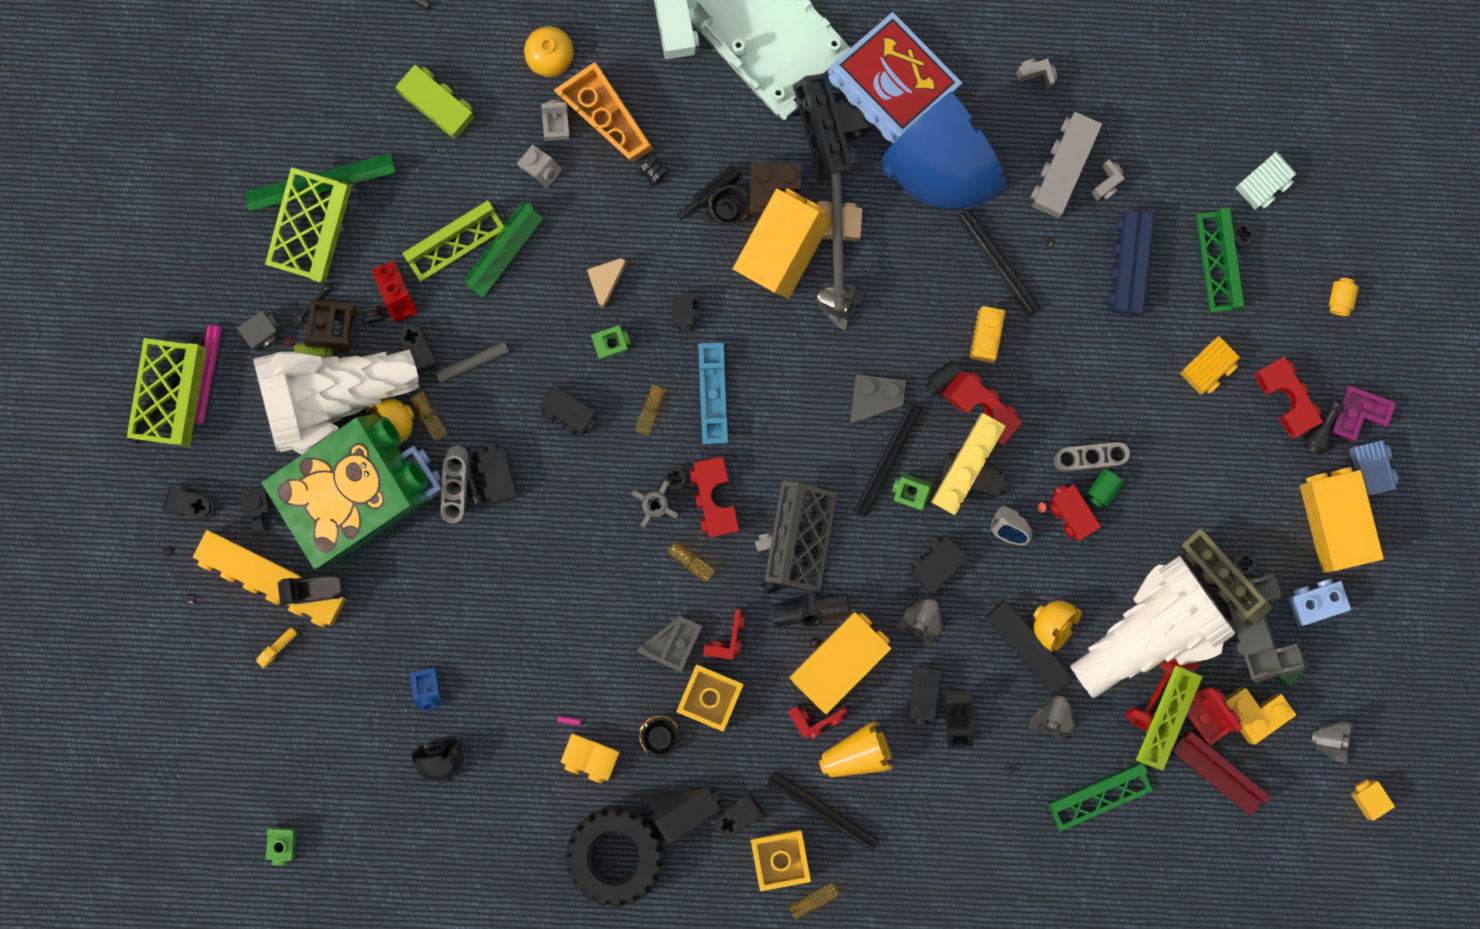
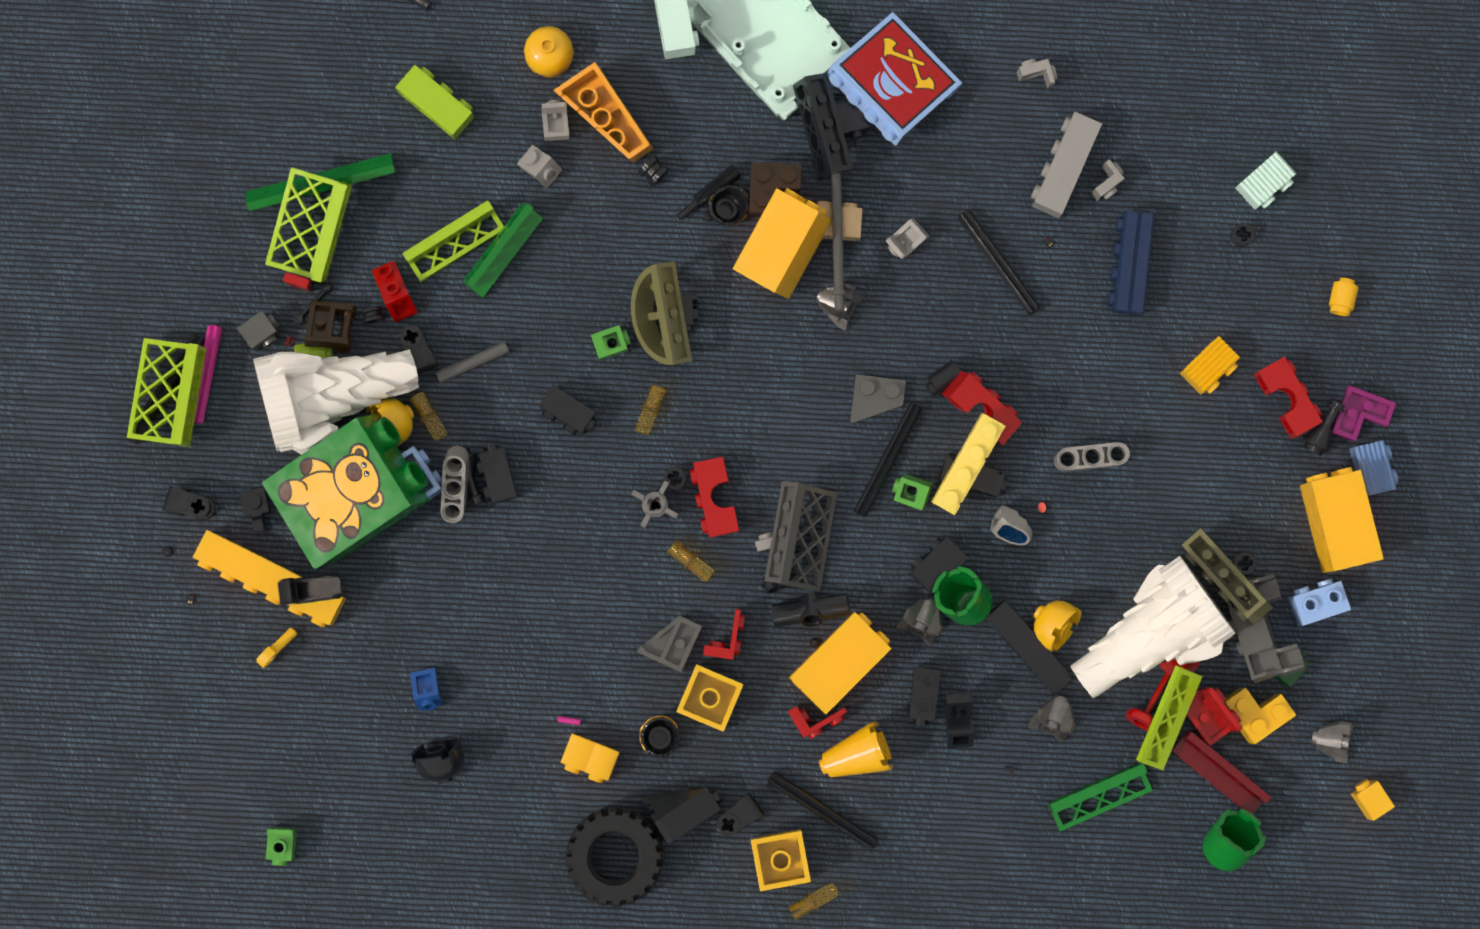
(297, 281): none -> red tile
(605, 279): tan slope -> none
(662, 282): none -> olive window
(712, 393): dark azure slope -> none
(906, 239): none -> light grey bracket
(945, 159): blue brick -> none
(963, 596): none -> green cylinder
(987, 334): yellow brick -> none
(1074, 512): red brick -> none
(1104, 489): green brick -> none
(1229, 260): green fence -> none
(1233, 840): none -> green cylinder

